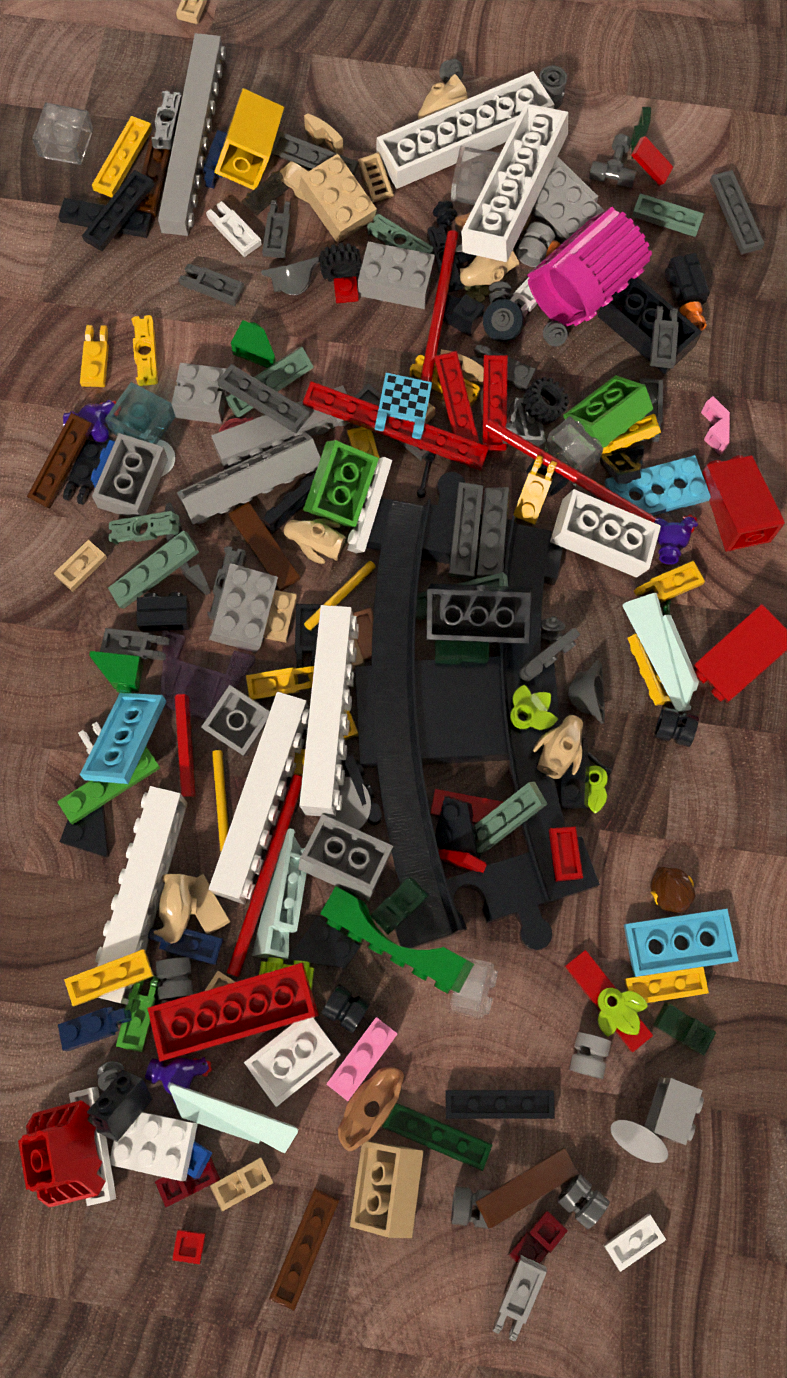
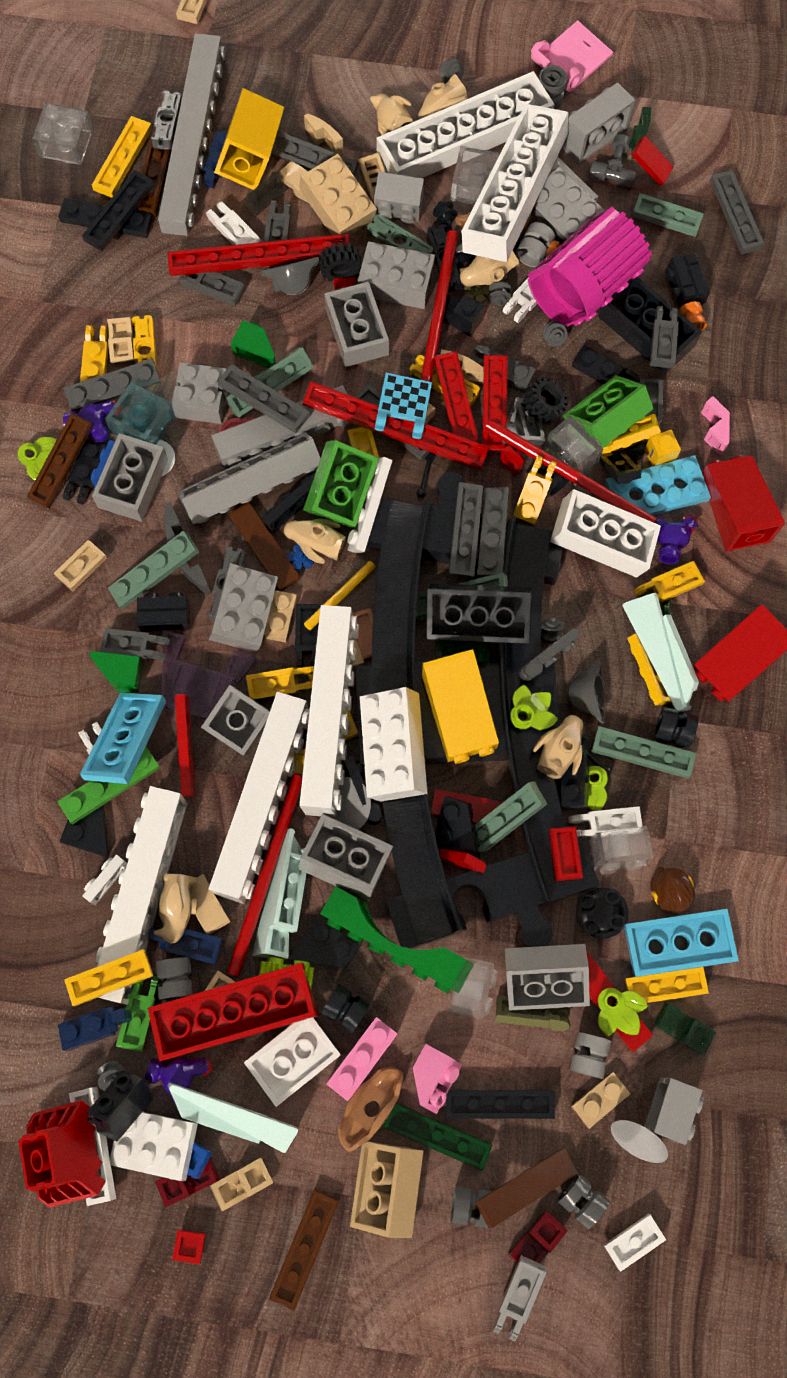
(41, 450): none -> lime plate
(110, 872): none -> white plate
(111, 384): none -> dark grey plate
(120, 340): none -> tan slope
(158, 525): sand green piece -> none
(220, 796): yellow bar -> none
(250, 255): none -> red tile
(298, 558): none -> blue plant
(356, 324): none -> light grey brick
(391, 112): none -> tan animal
(393, 744): none -> white brick
(399, 196): none -> light grey brick
(399, 905): clear green slope -> none
(434, 1076): none -> bright pink slope
(460, 706): none -> yellow slope
(503, 320): black wheel -> none
(512, 460): none -> red plate
(547, 977): none -> light grey brick
(549, 1017): none -> olive hinge
(574, 51): none -> bright pink door
(598, 122): none -> light grey brick
(600, 367): none -> black hinge
(600, 1100): none -> tan plate
(602, 913): none -> black dish
(608, 820): none -> white hinge
(620, 849): none -> clear brick
(643, 752): none -> sand green plate
(662, 448): none -> yellow brick

